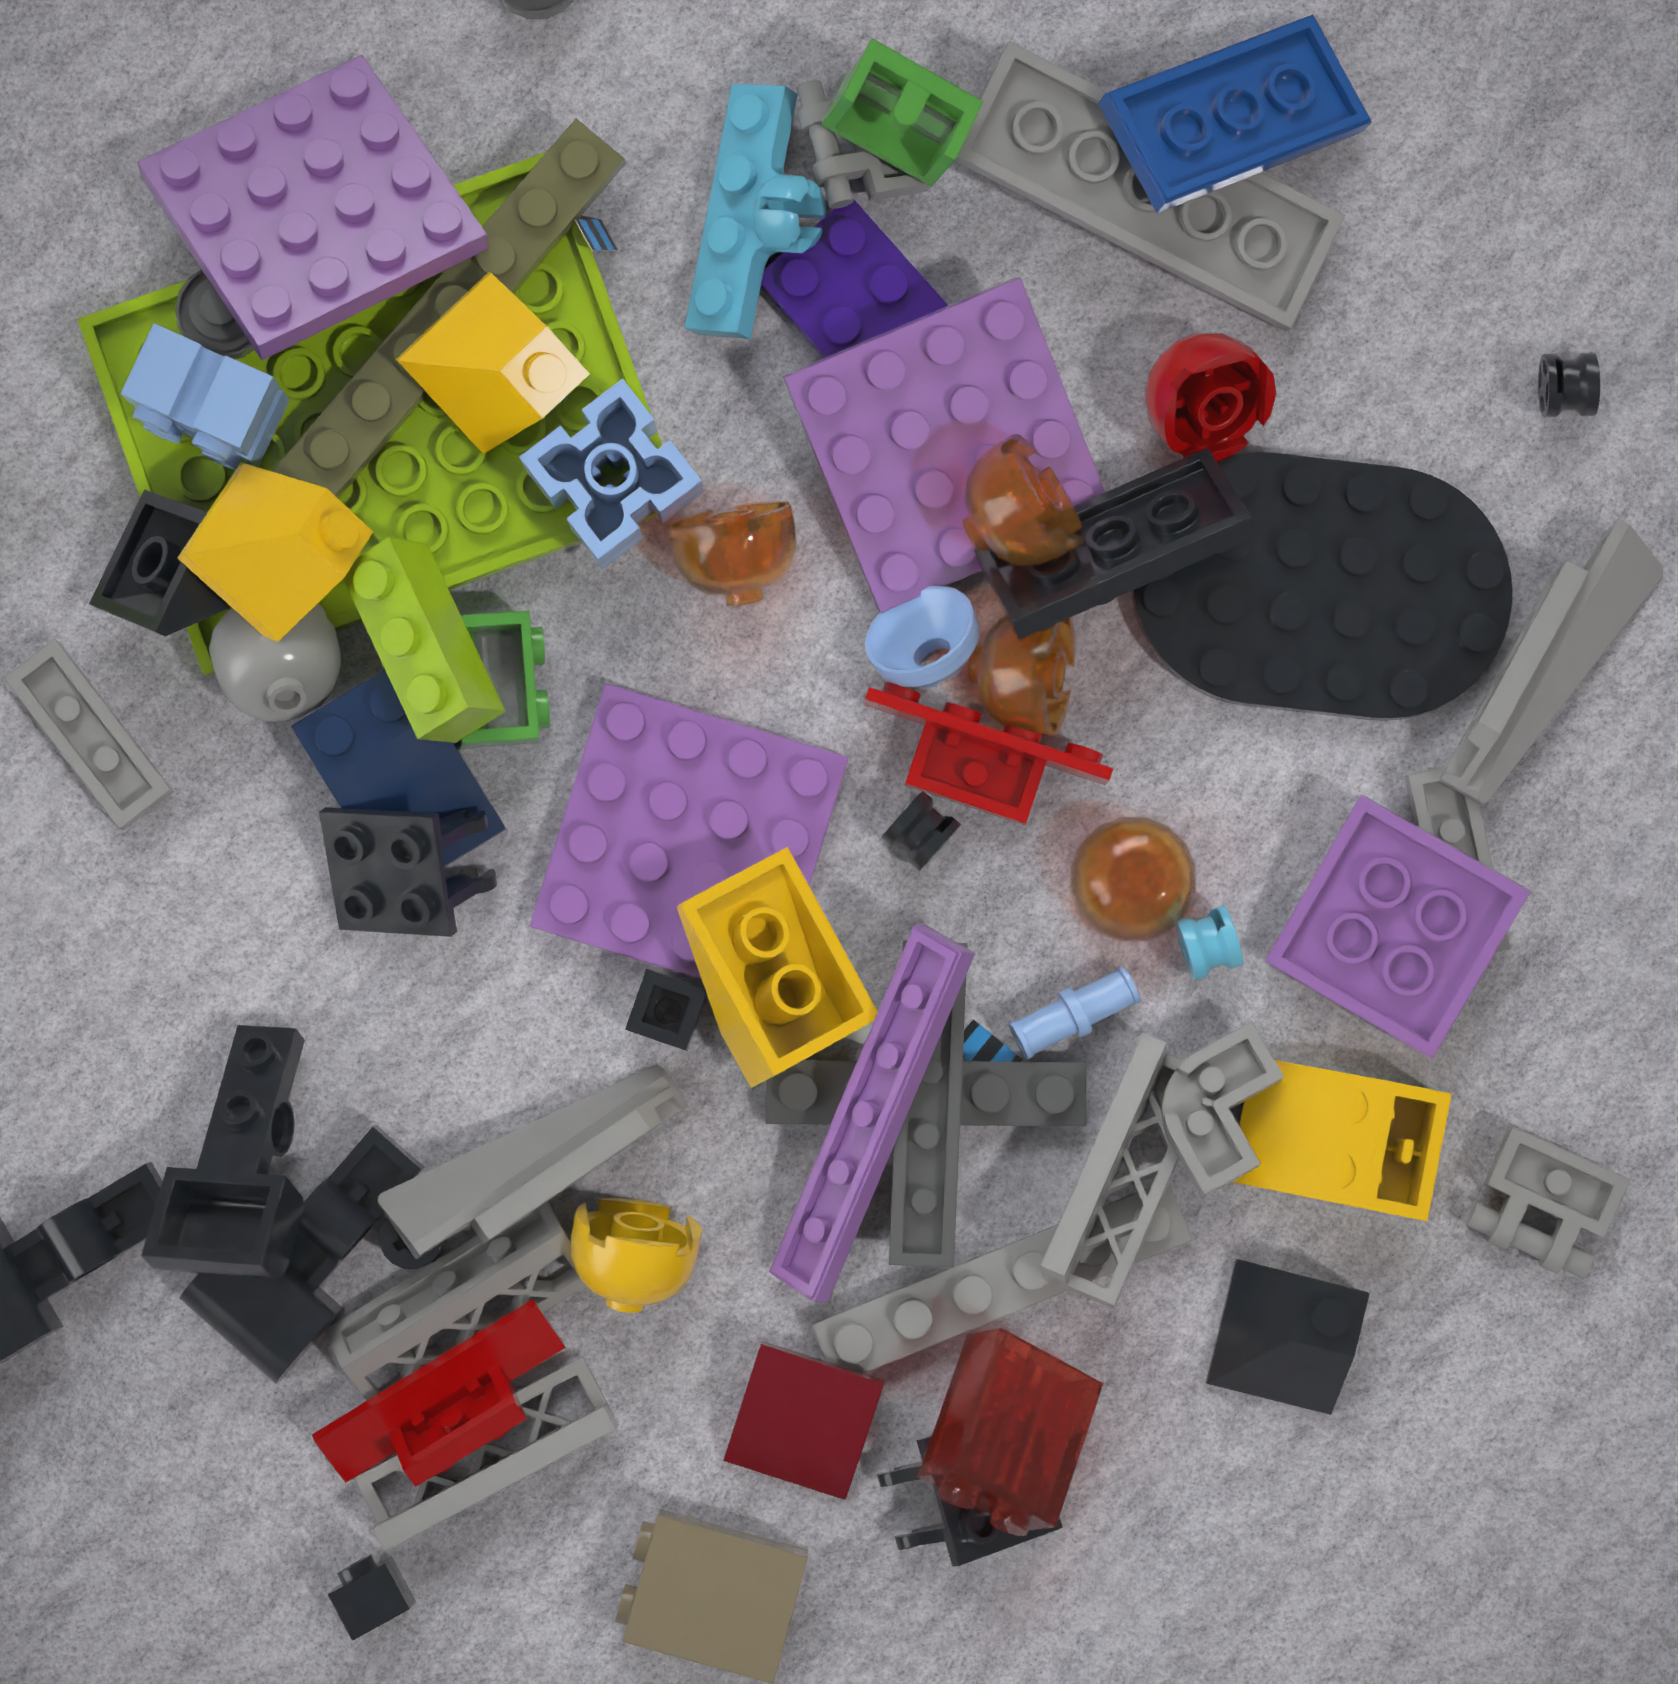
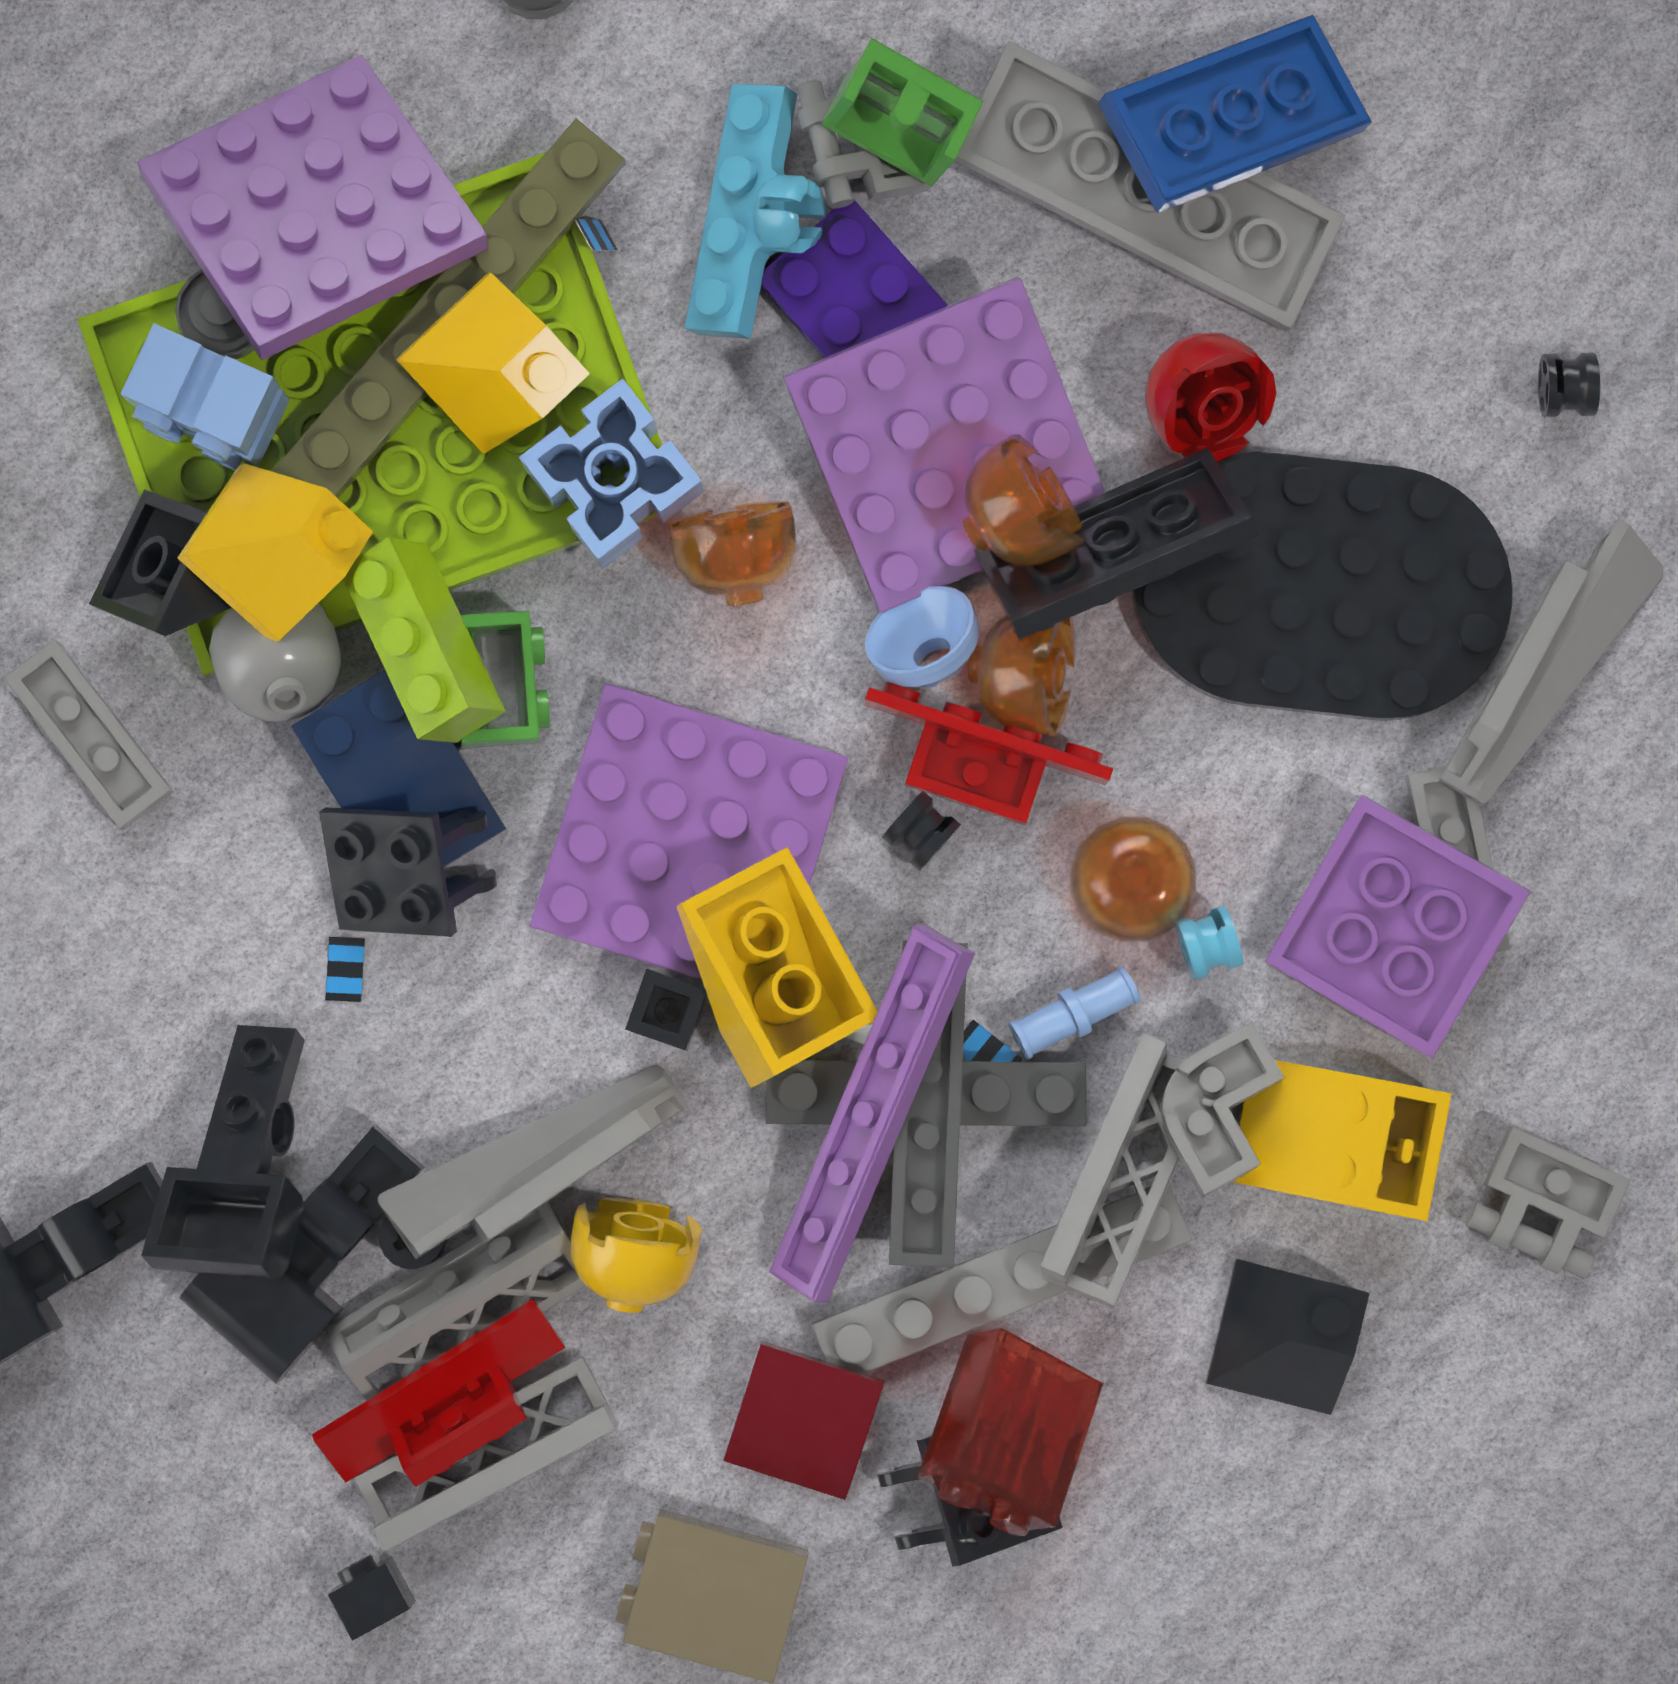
(345, 969): none -> sticker

